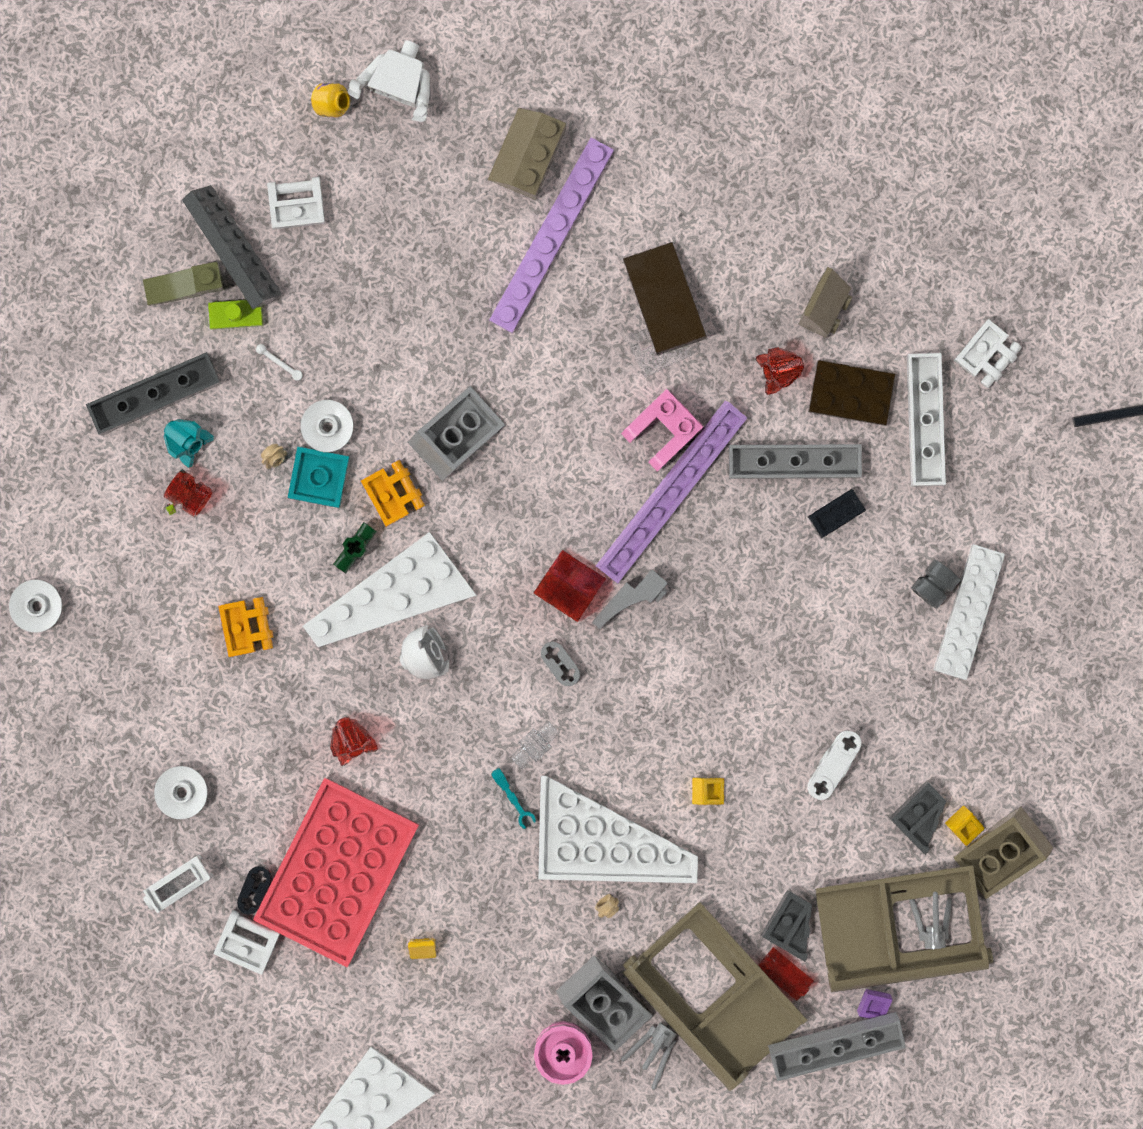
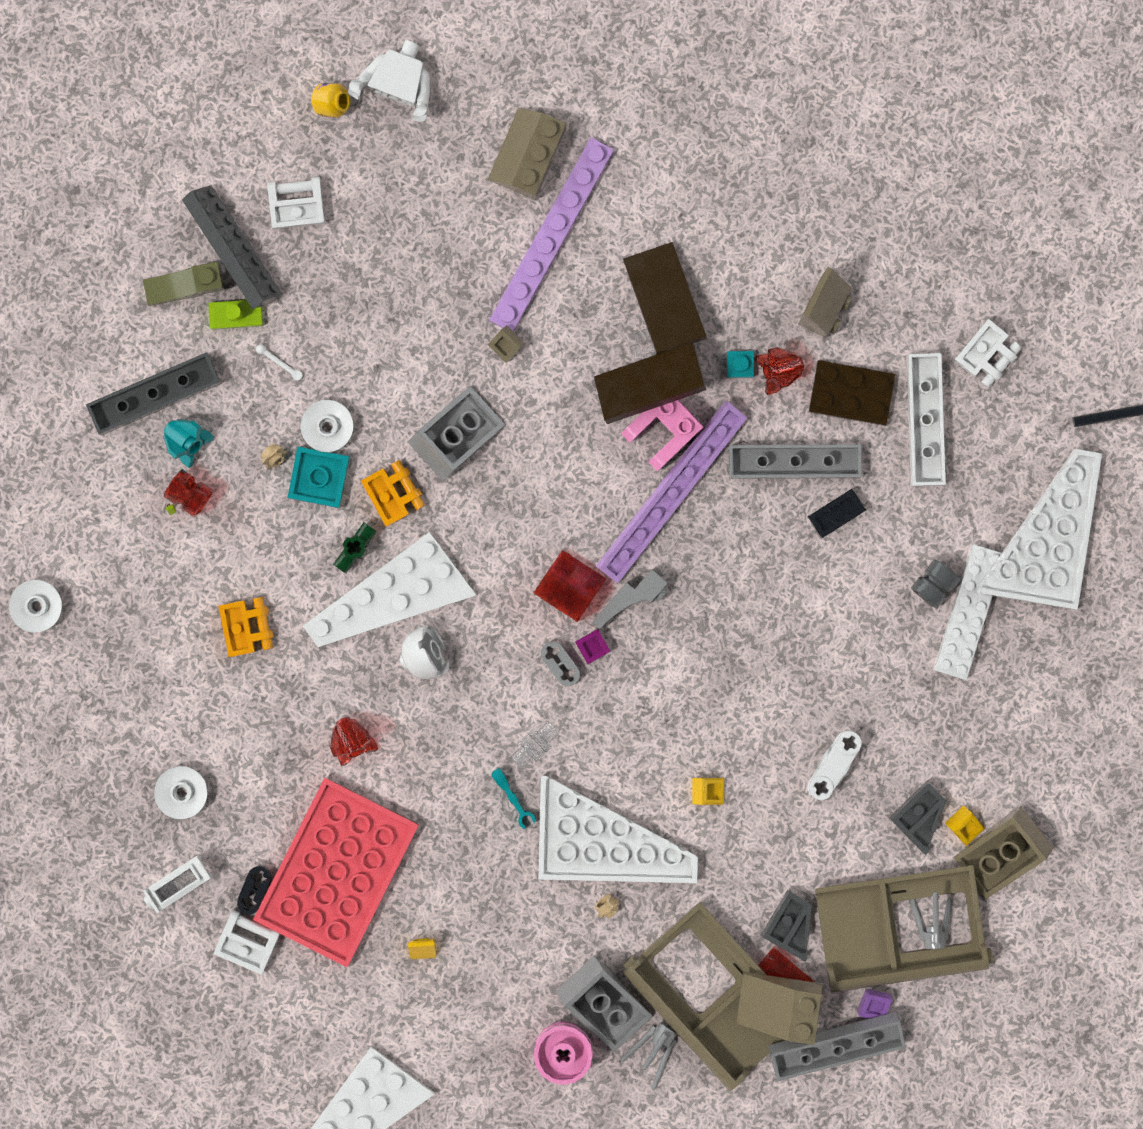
(506, 344): none -> dark tan plate
(592, 646): none -> magenta plate
(649, 383): none -> dark brown tile
(740, 364): none -> teal plate
(780, 1007): none -> dark tan slope
(1050, 547): none -> white wing

